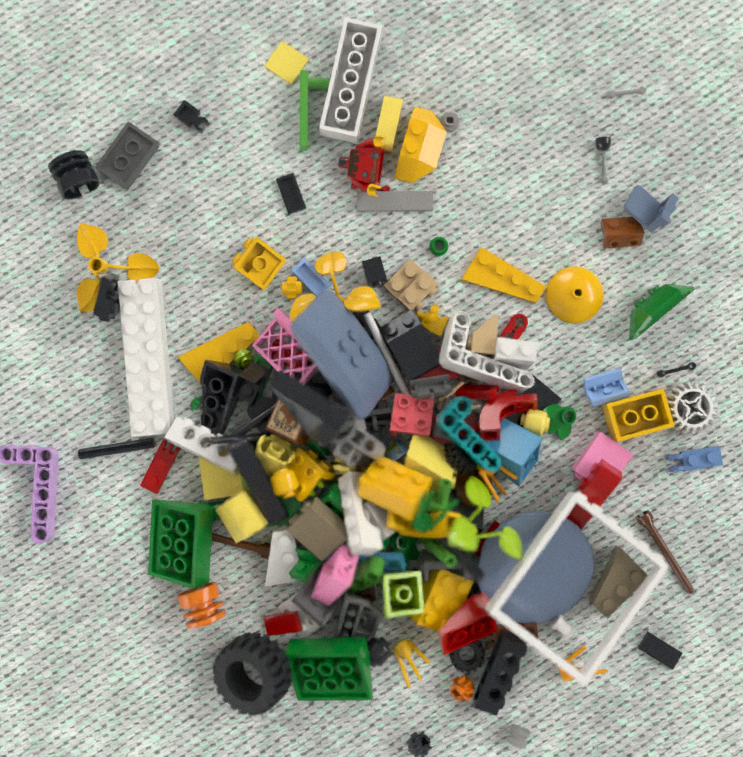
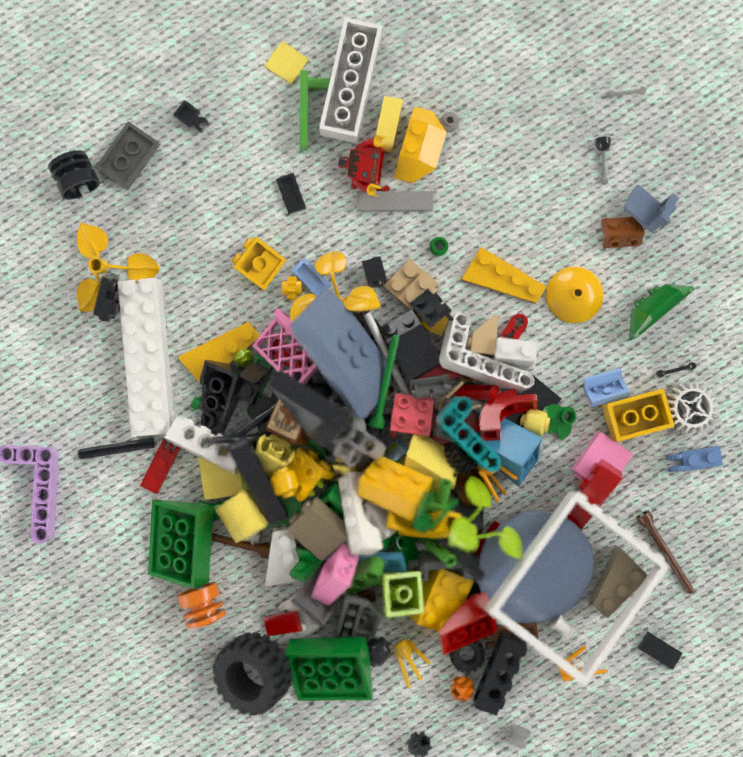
(255, 538): none -> light grey plate
(377, 419): none -> green piece
(430, 308): none -> black bracket

